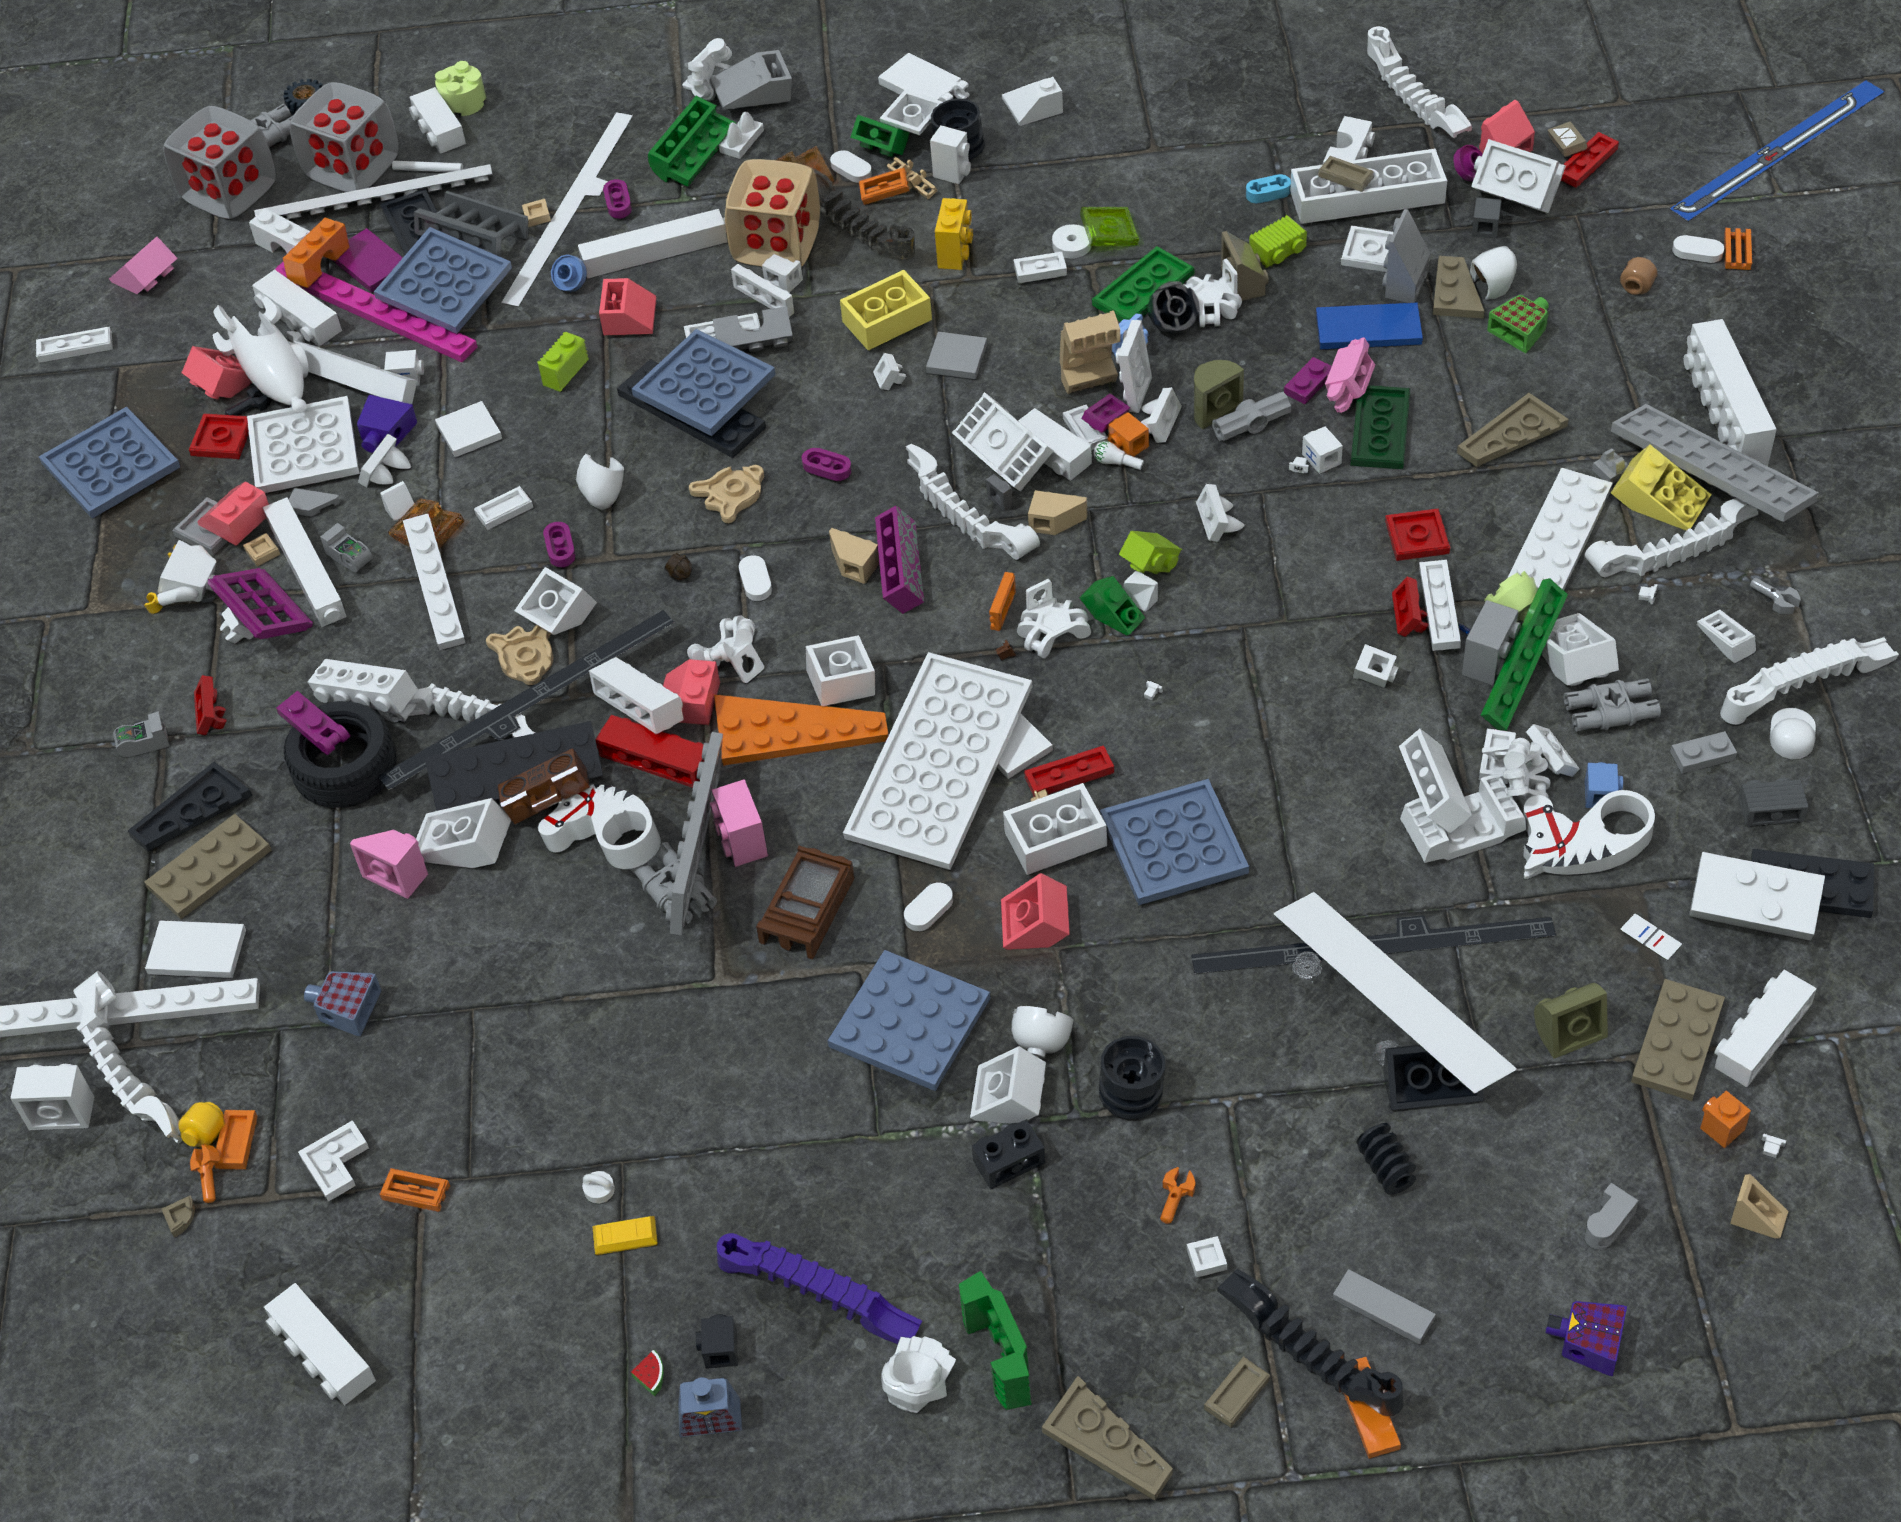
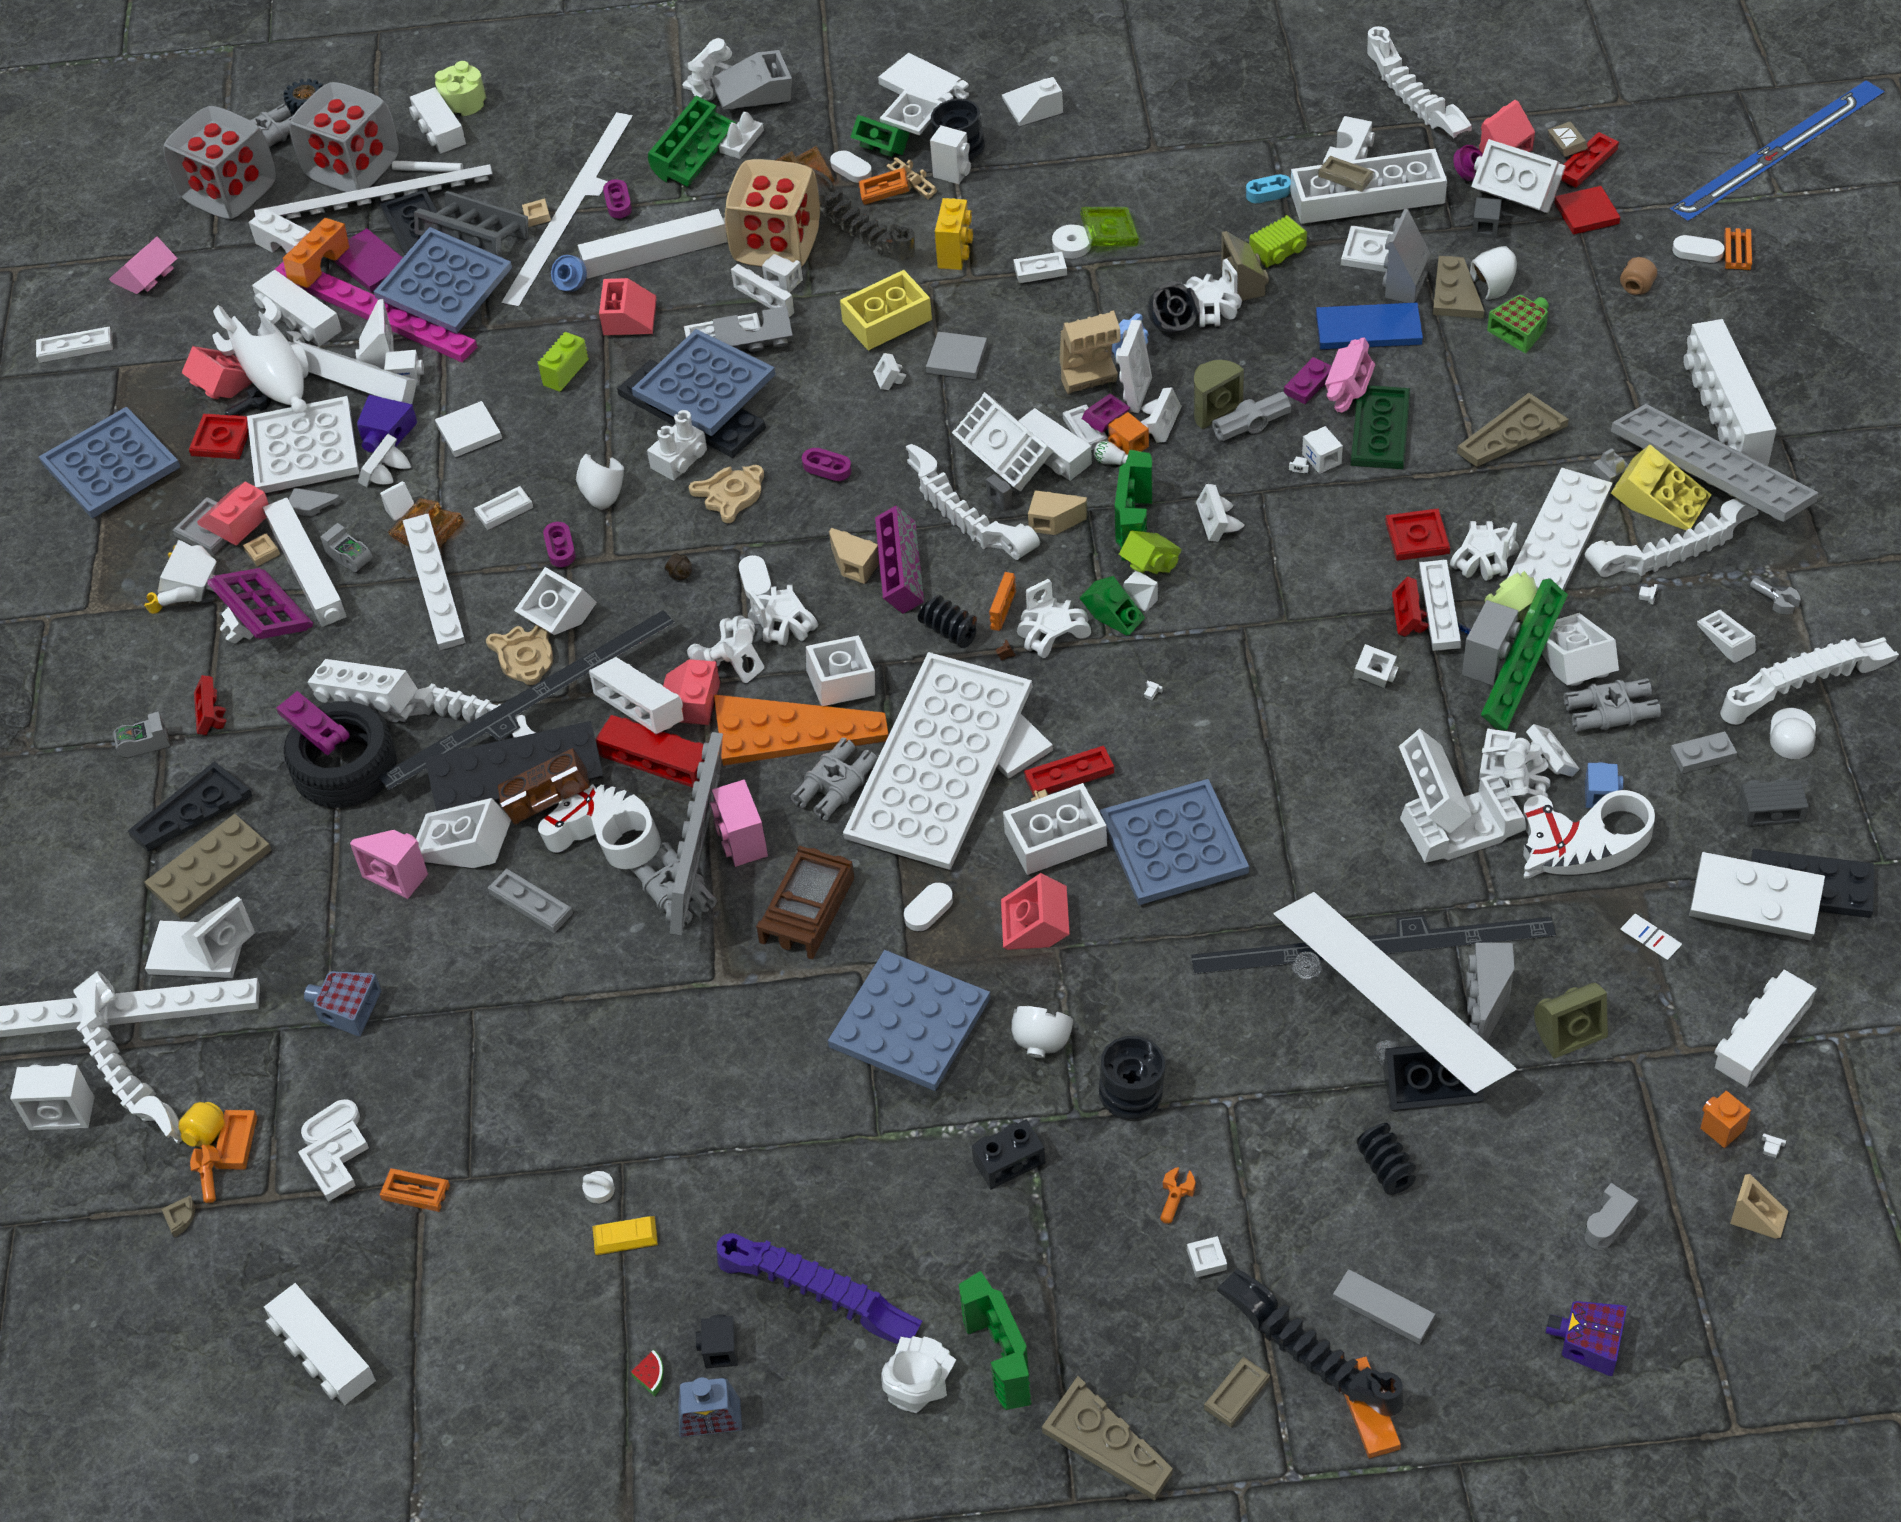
(219, 933): none -> white slope
(329, 1120): none -> white tile
(376, 337): none -> white slope
(530, 900): none -> light grey tile
(677, 447): none -> white brick
(781, 607): none -> white piece
(834, 778): none -> light grey pin
(948, 621): none -> black piece
(1008, 1088): white slope -> none
(1132, 289): green tile -> none
(1132, 487): none -> green plate
(1482, 543): none -> white piece
(1489, 985): none -> light grey slope
(1587, 210): none -> red tile
(1678, 1039): dark tan plate -> none

